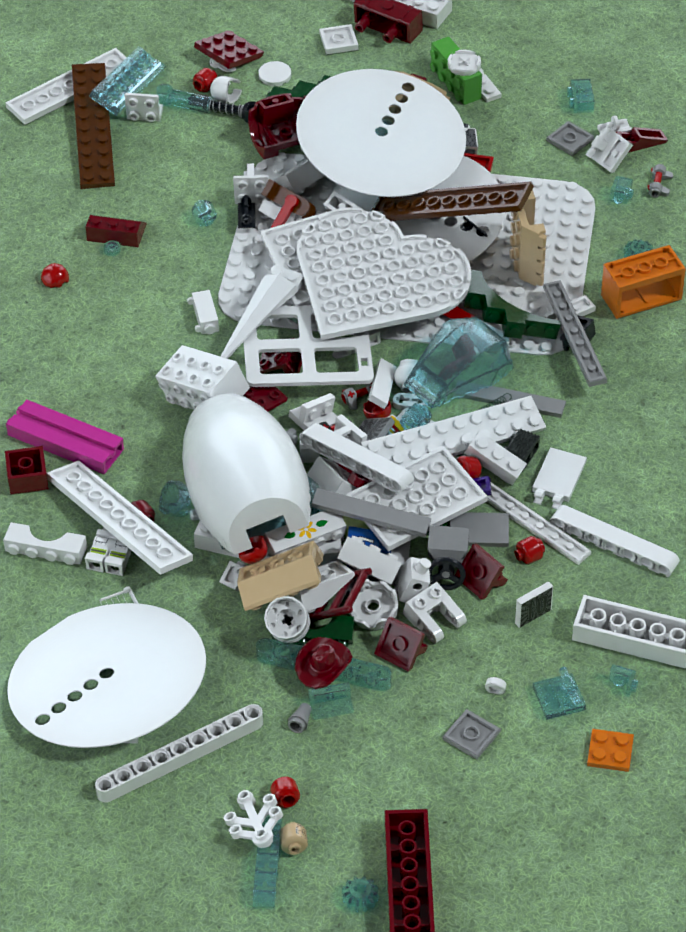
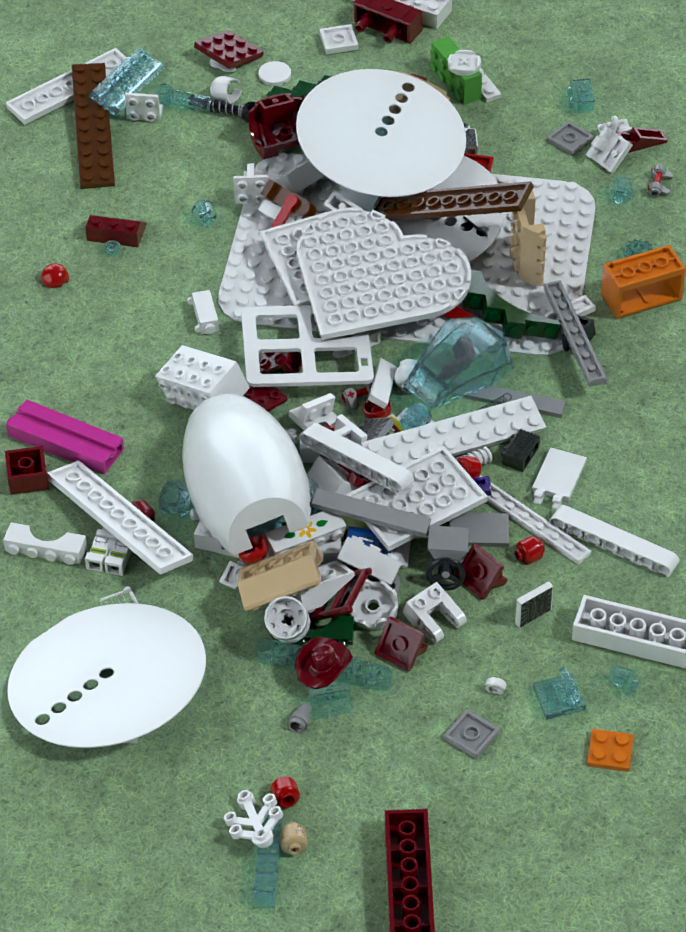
(203, 79): red head -> none
(246, 213): black hinge -> none
(246, 719): white beam -> none
(271, 293): white plate -> none
(352, 895): clear light blue gear -> none
(408, 400): white beam -> none
(413, 578): white torso -> none
(495, 458): white brick -> none

